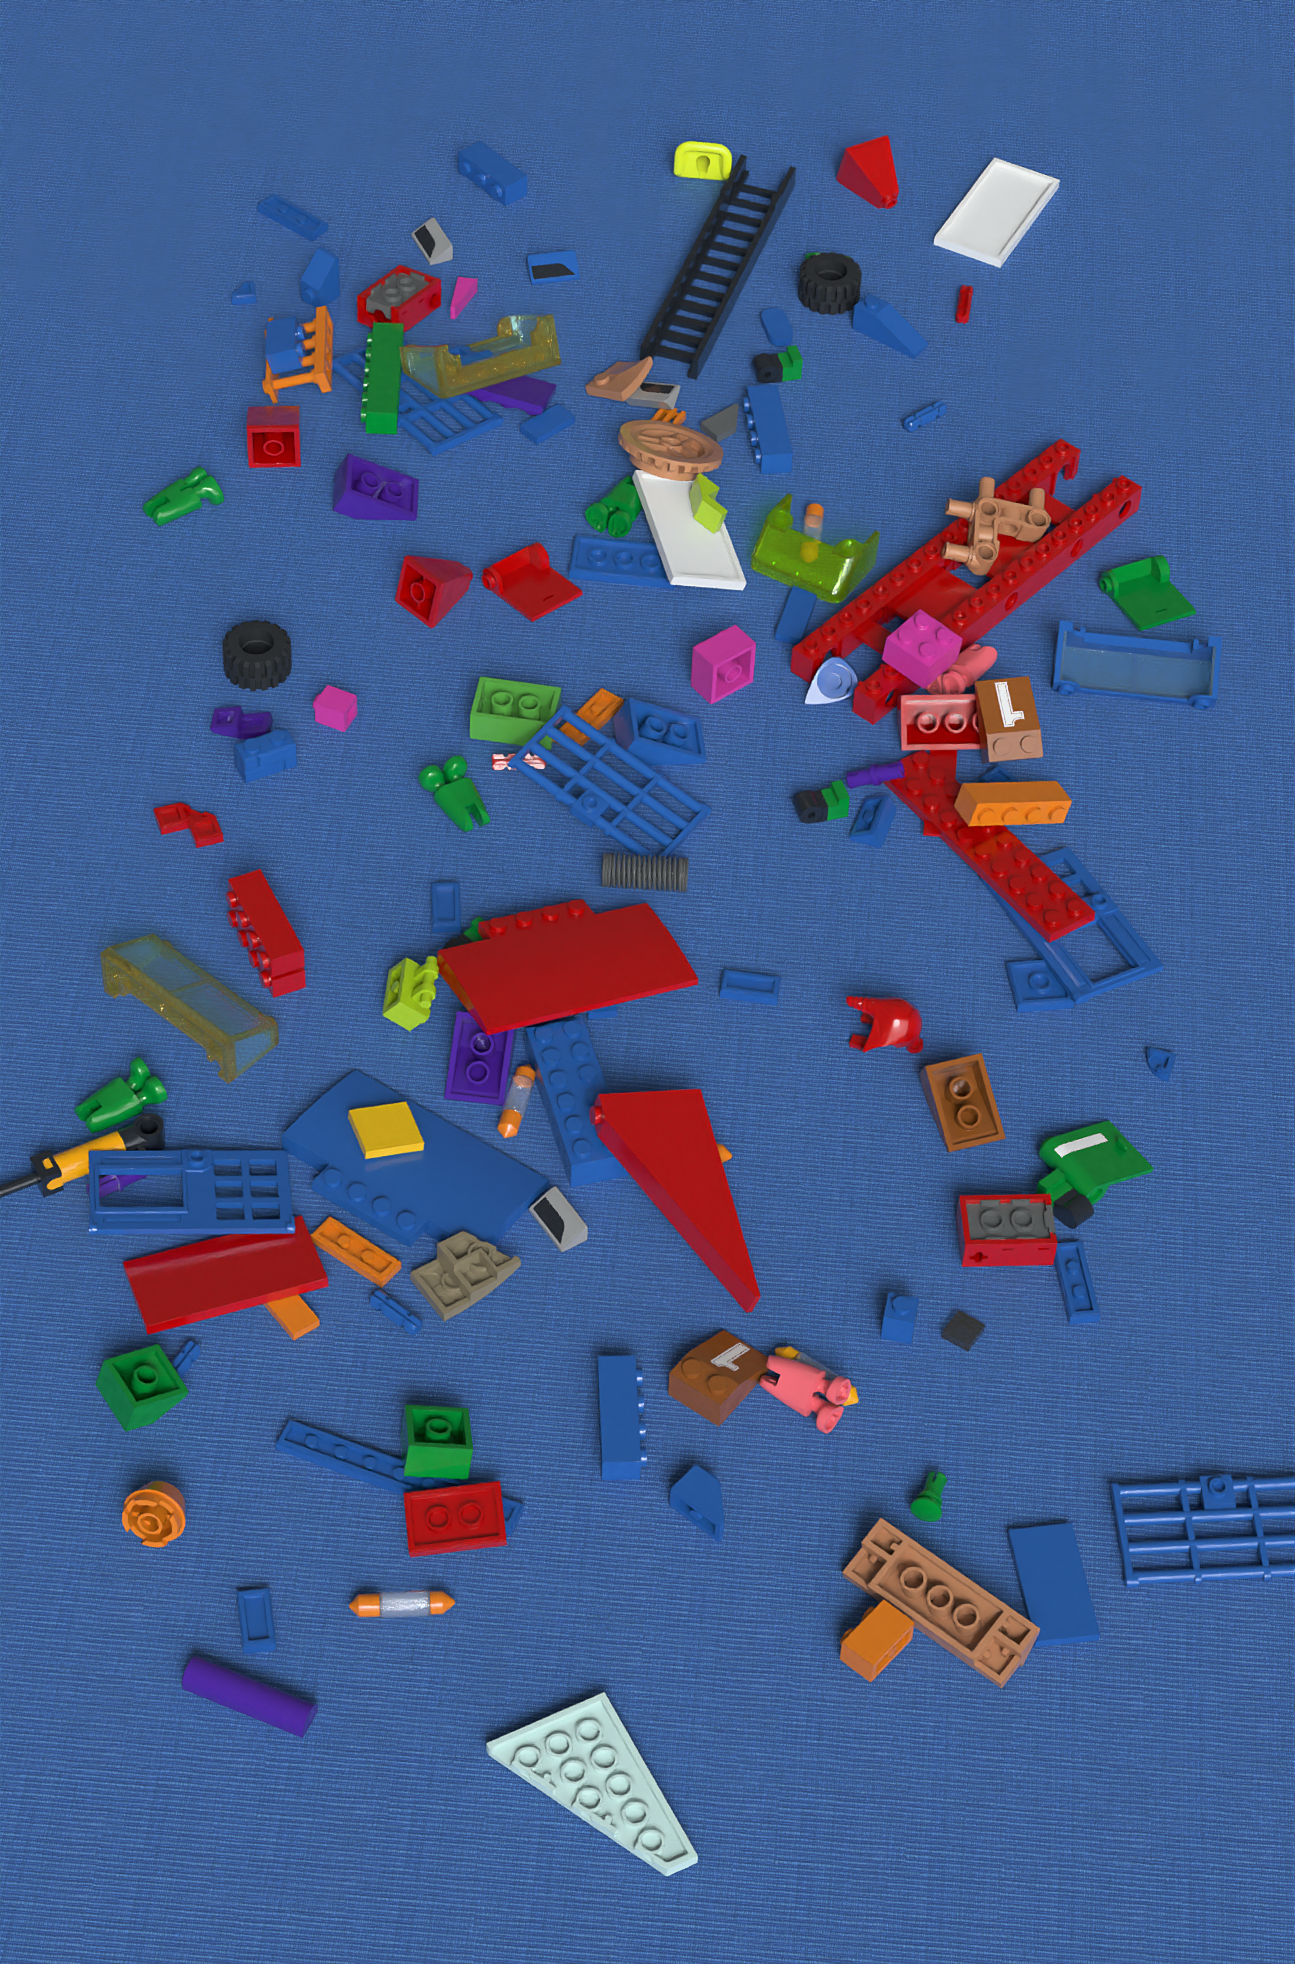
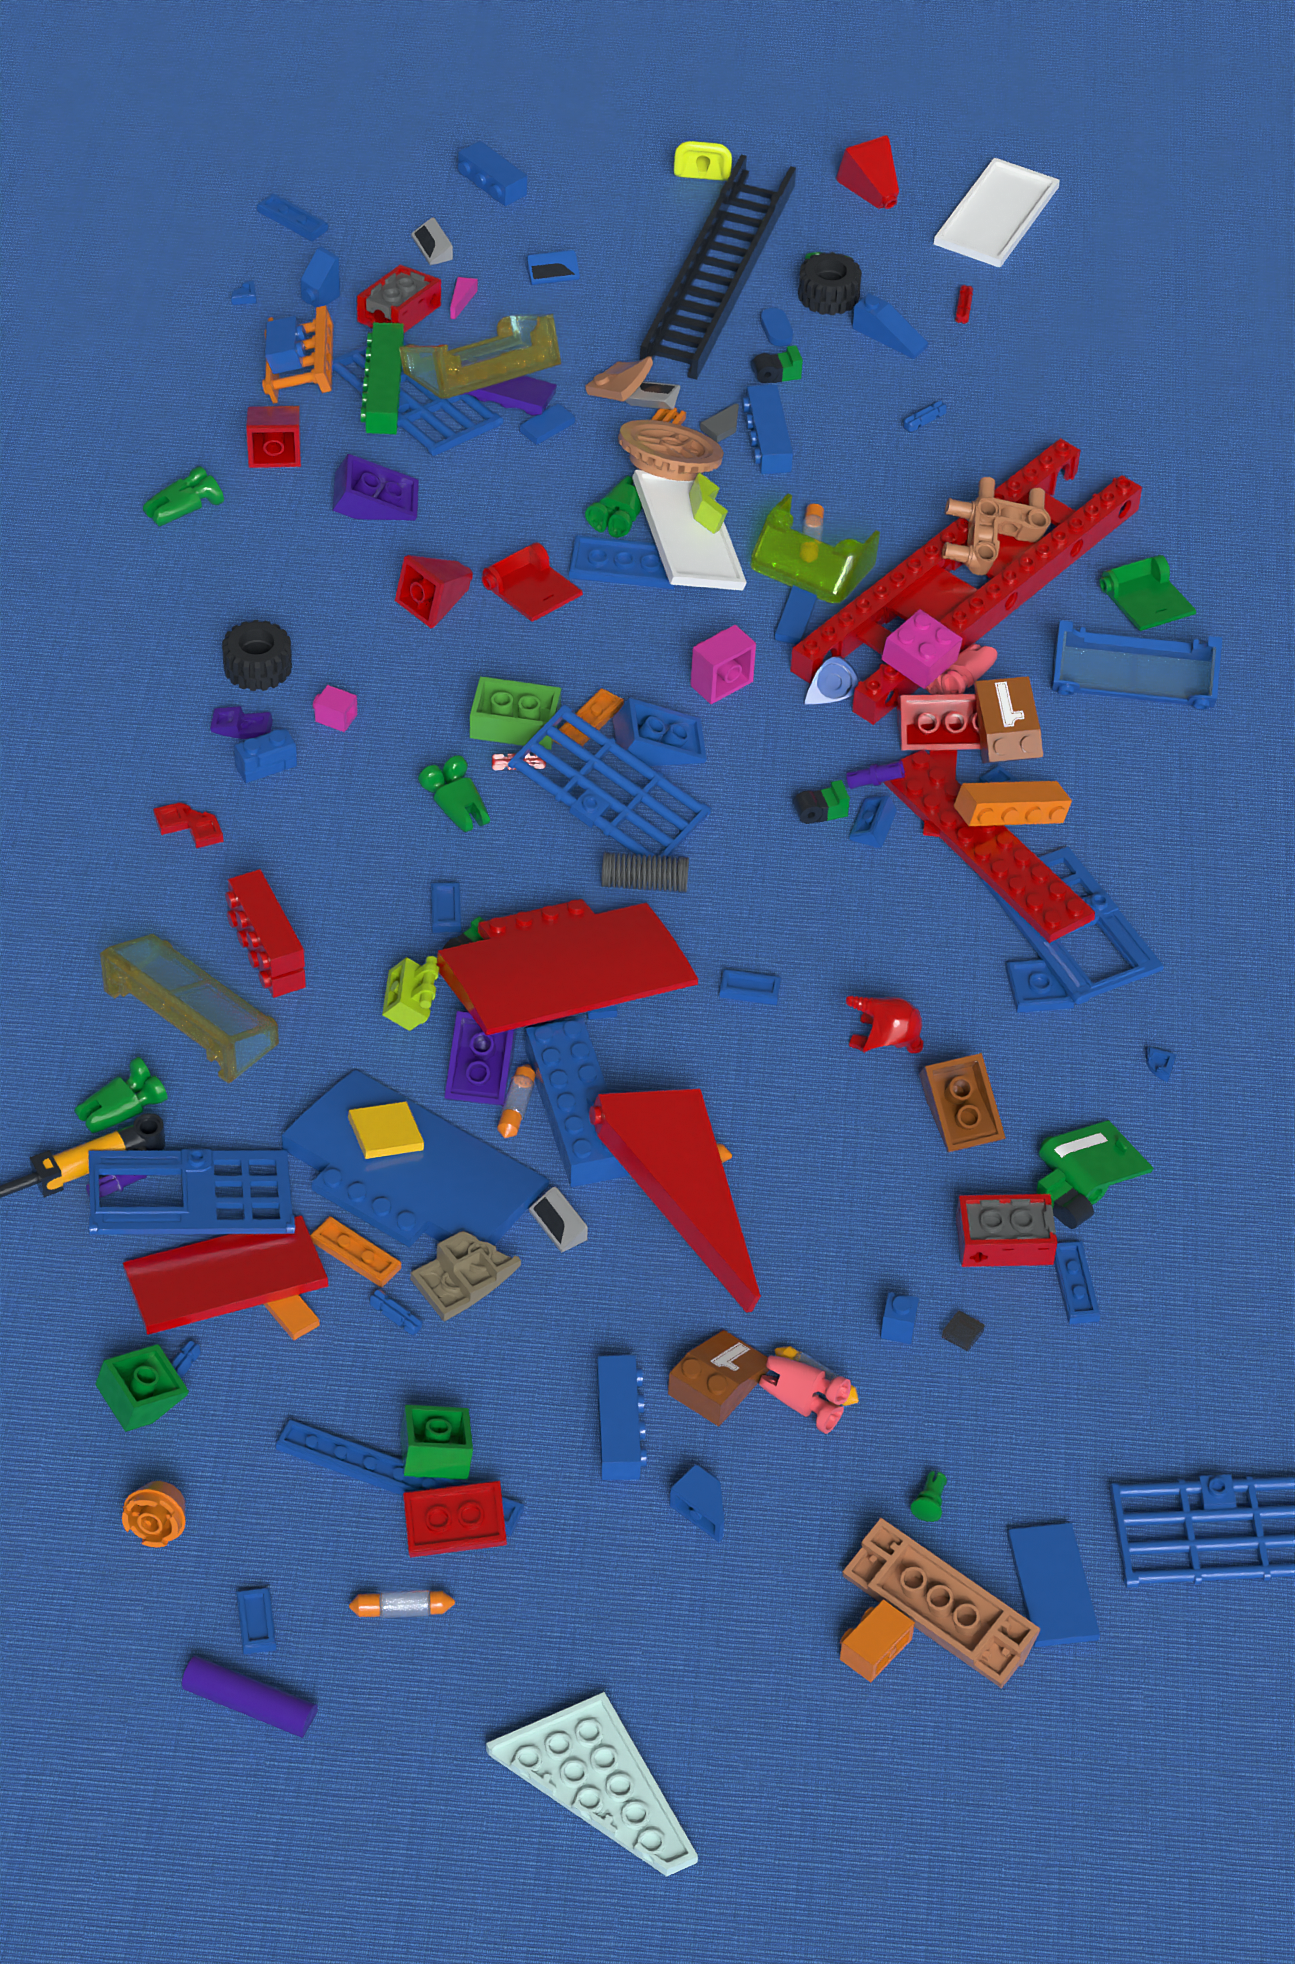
(469, 356): blue tile -> none

